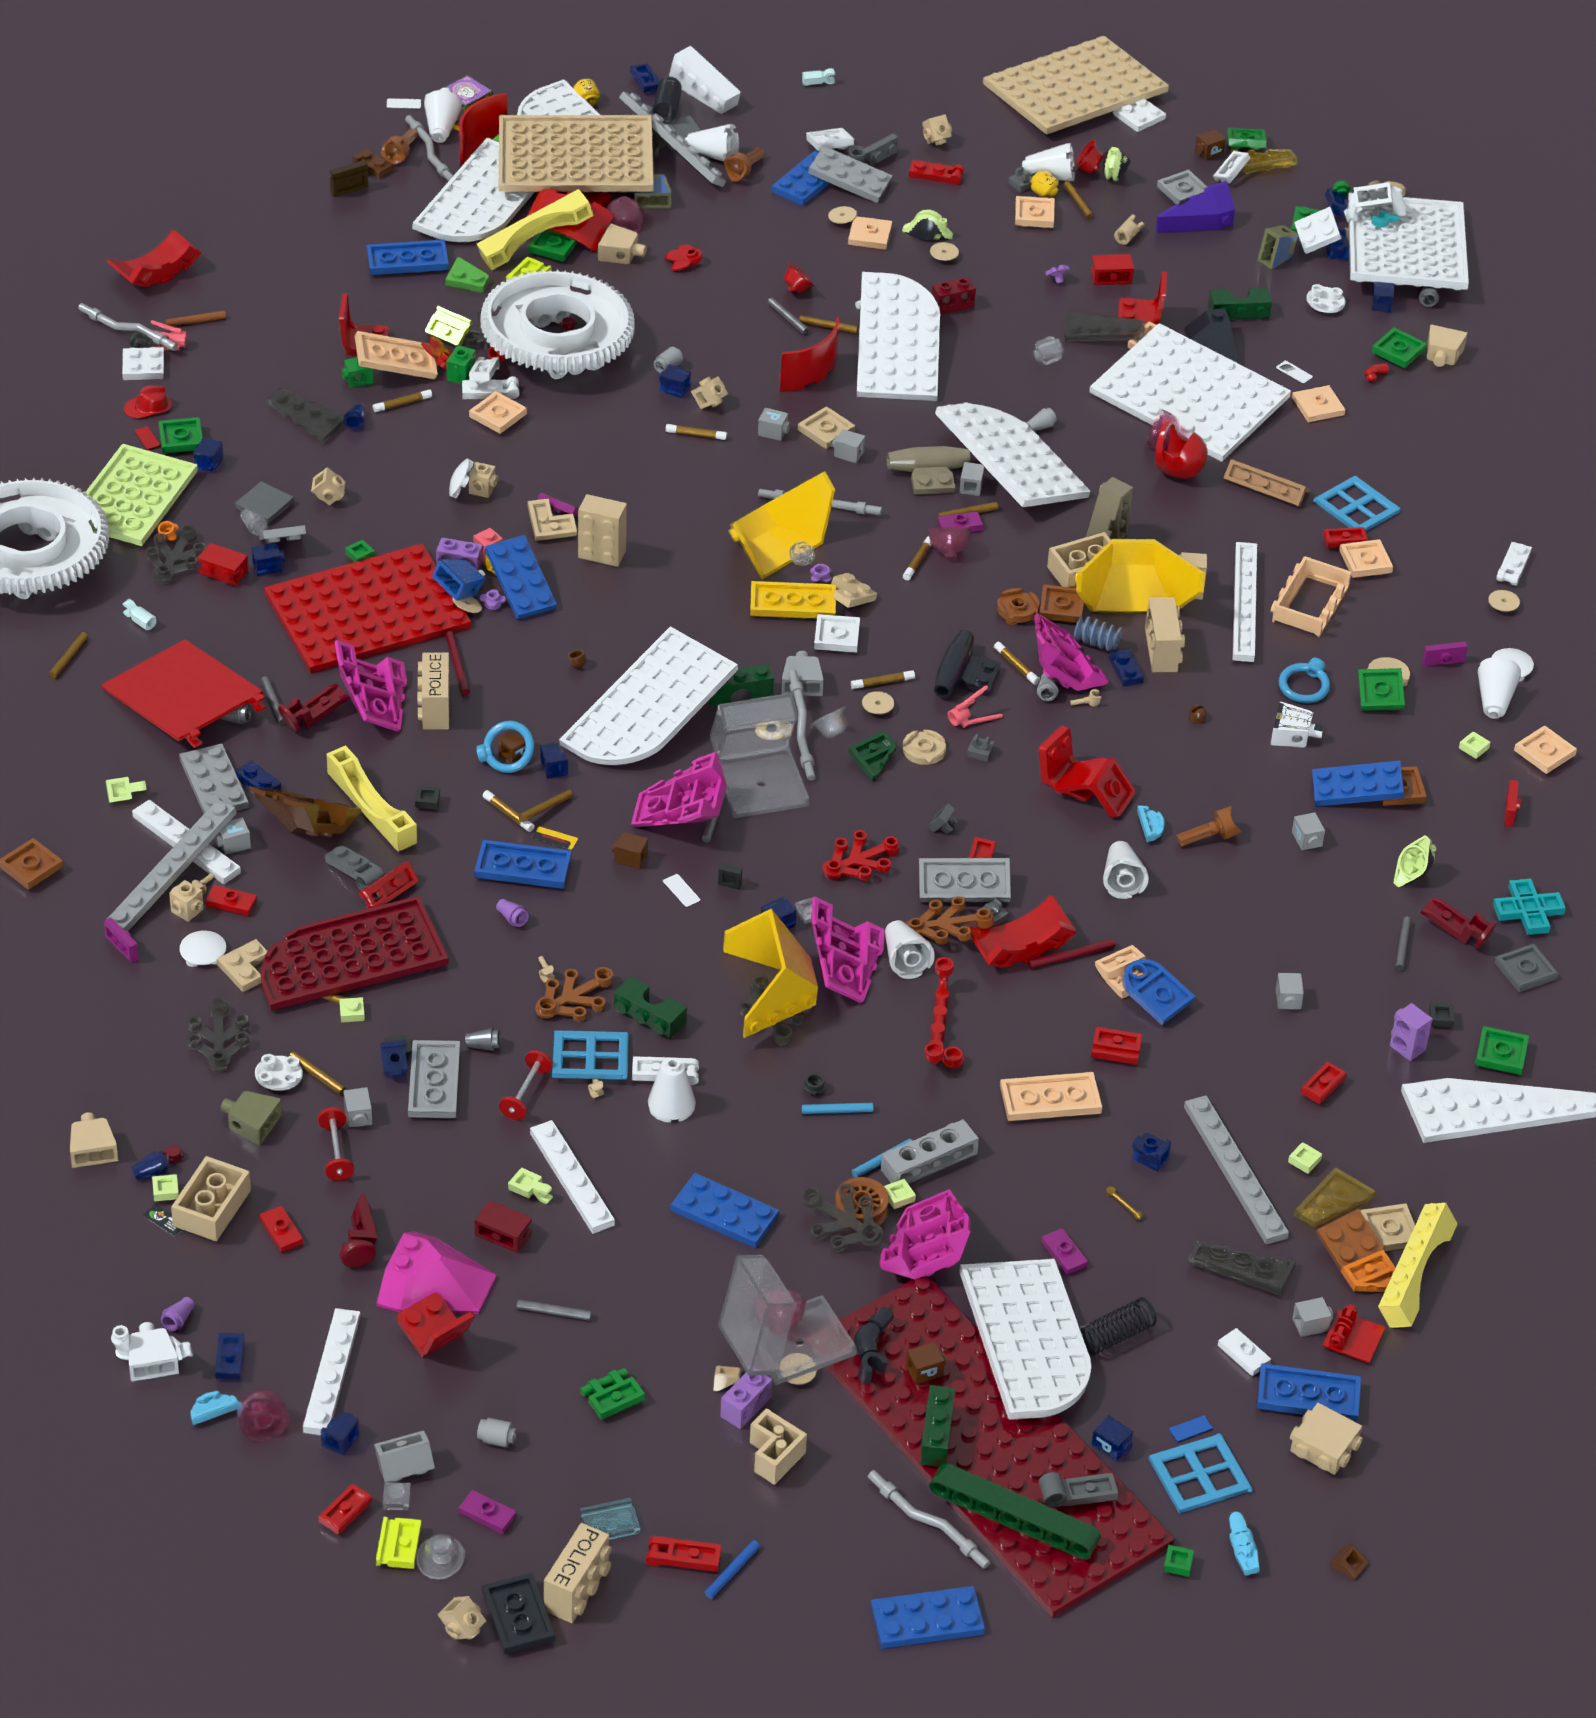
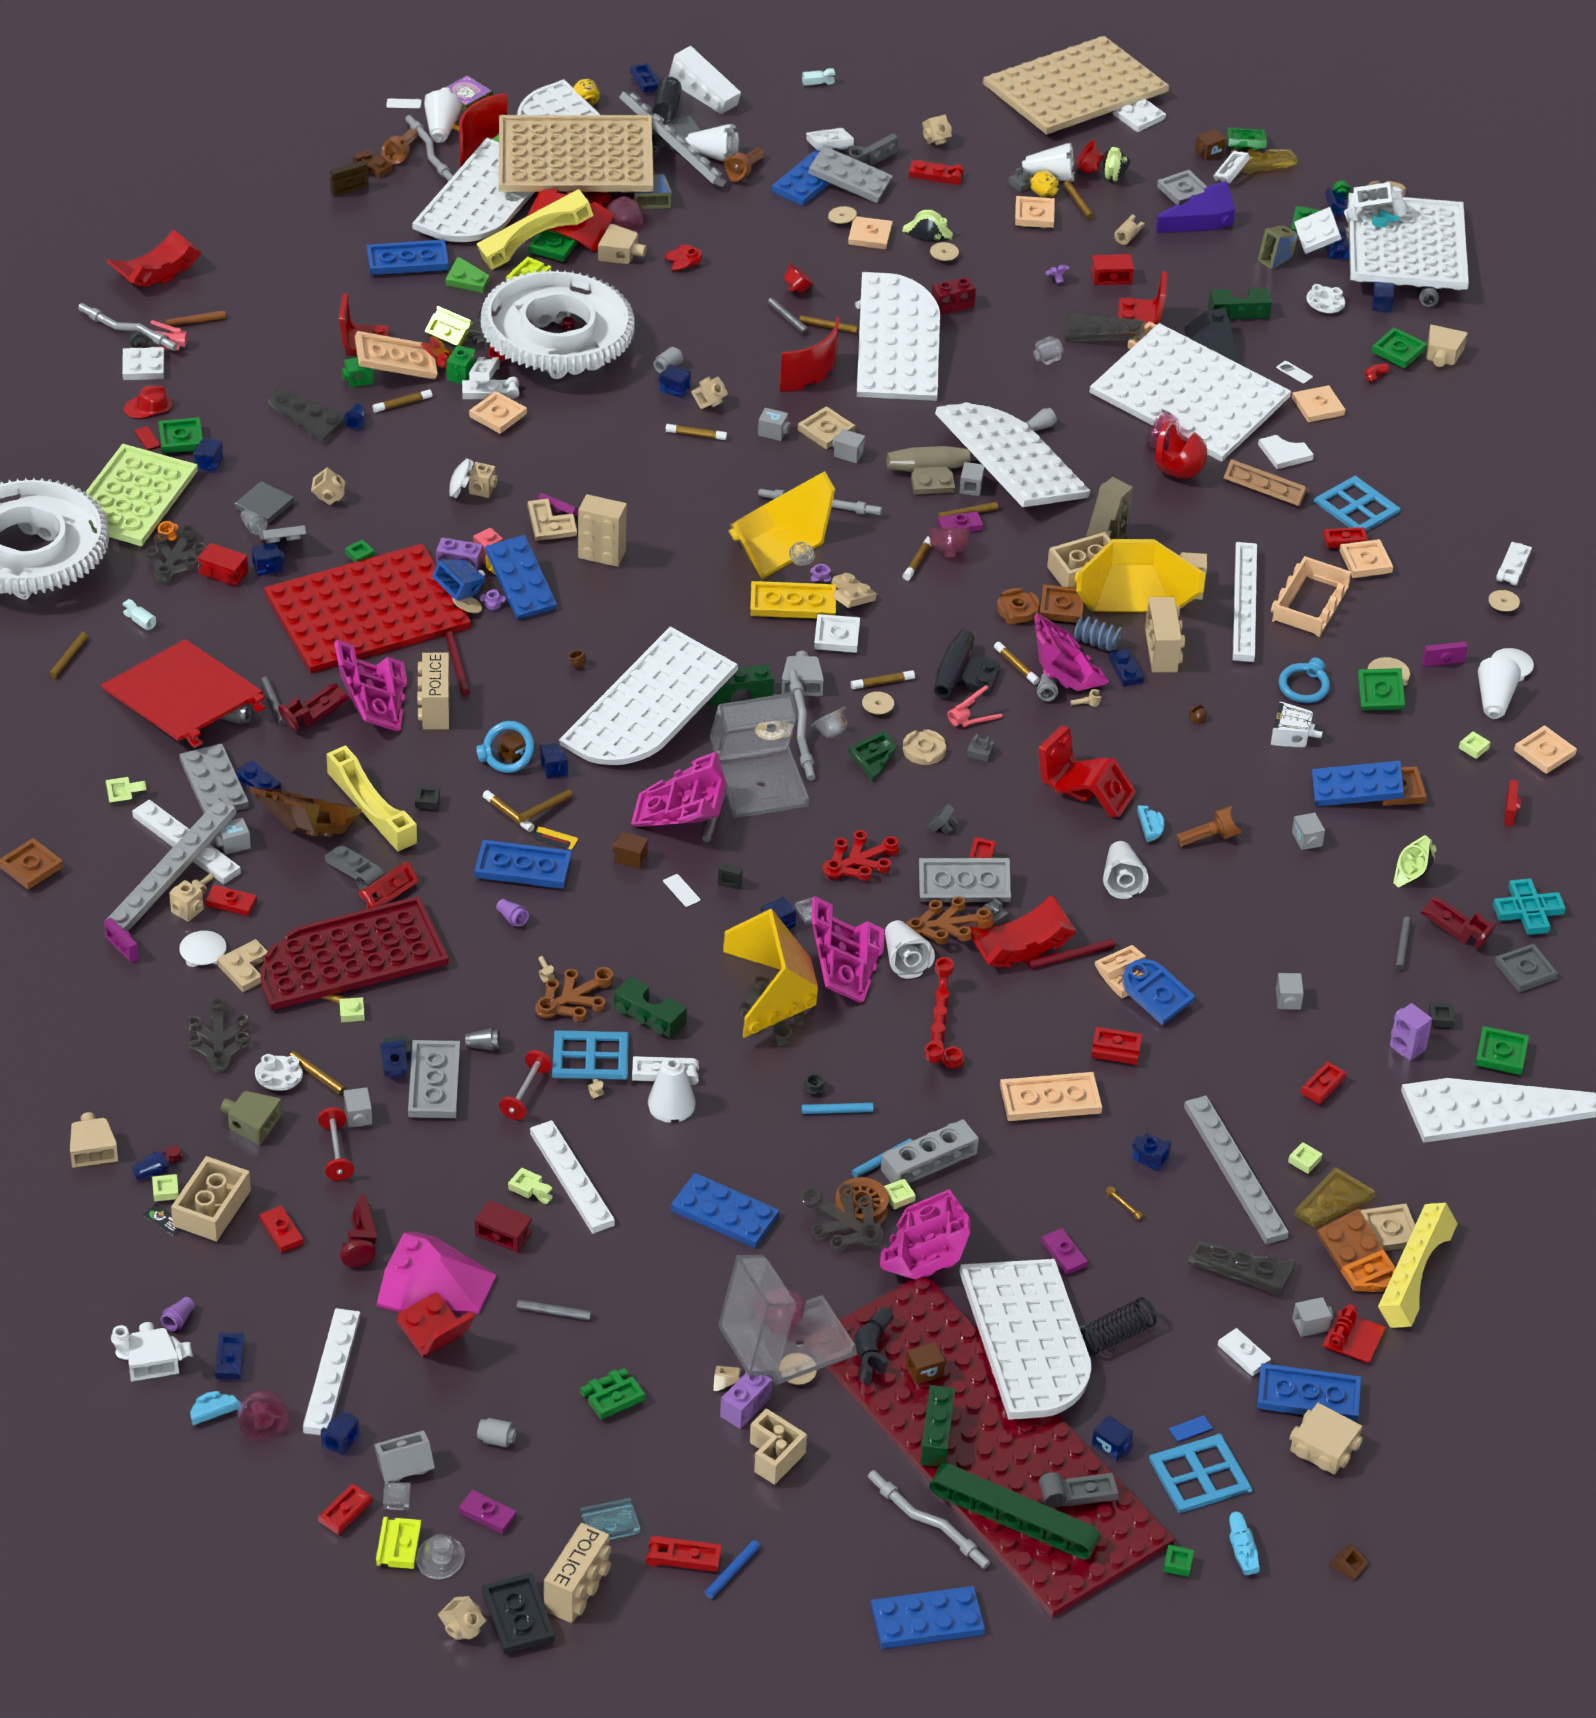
(1284, 453): none -> white tile

